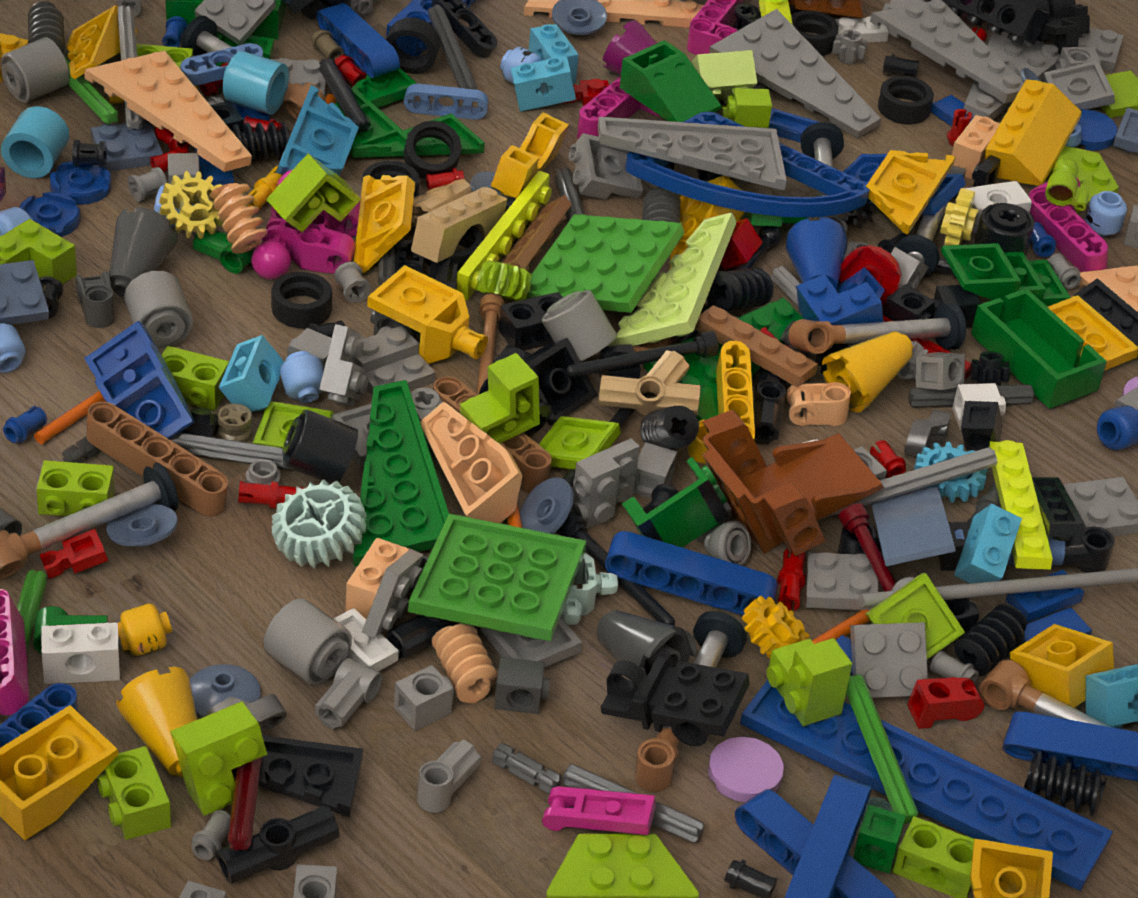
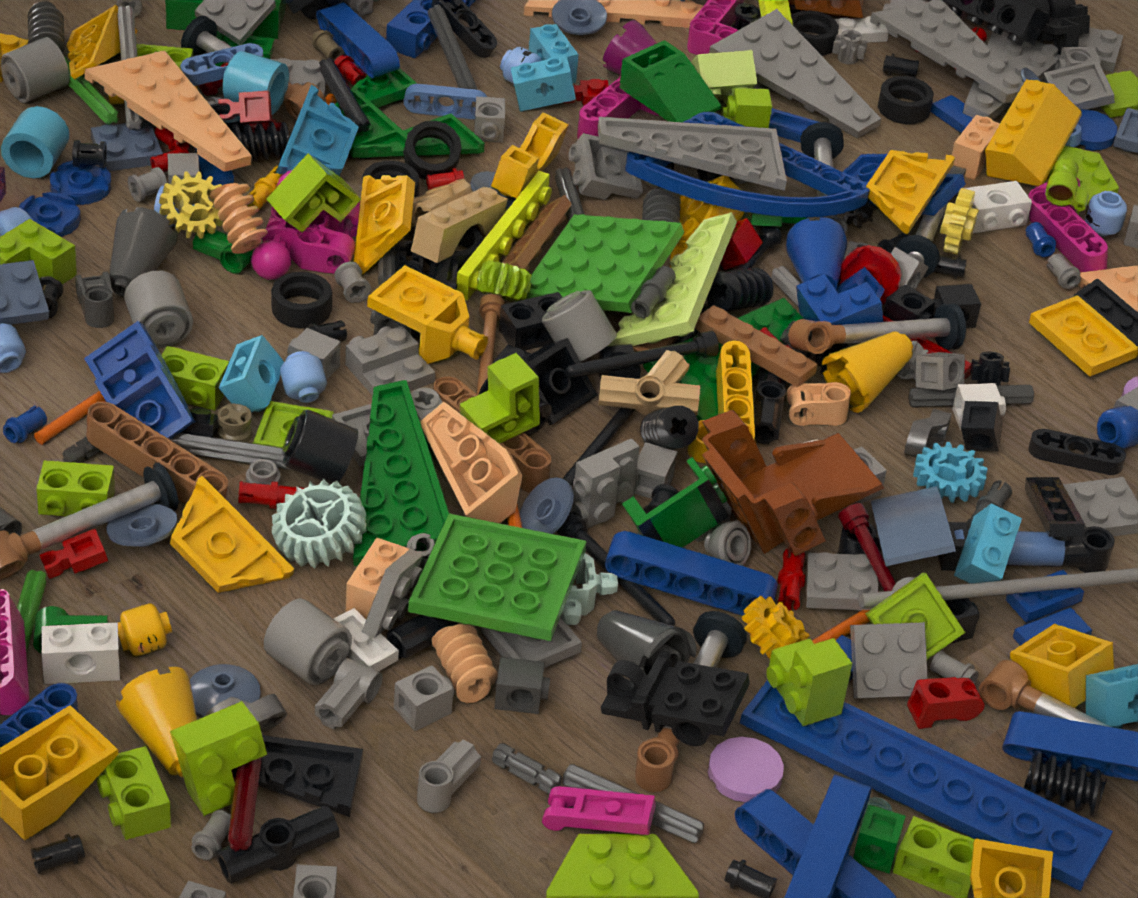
(59, 853): none -> black pin
(174, 31): blue pin -> none
(224, 544): none -> yellow wing
(252, 107): none -> plate
(341, 376): light grey plate -> none
(419, 29): black tyre -> none
(424, 538): none -> light grey pin
(489, 118): none -> light grey brick
(577, 439): lime tile -> none
(653, 291): none -> dark grey pin
(880, 748): bright green axle -> none
(888, 459): red pin -> none
(930, 476): light grey axle -> none
(959, 124): red pin -> none
(986, 172): black plate -> none
(992, 638): black piece -> none
(995, 273): green slope -> none
(1007, 226): black piece -> none
(1019, 497): neon yellow plate -> none
(1039, 347): green piece -> none
(1107, 460): none -> black beam

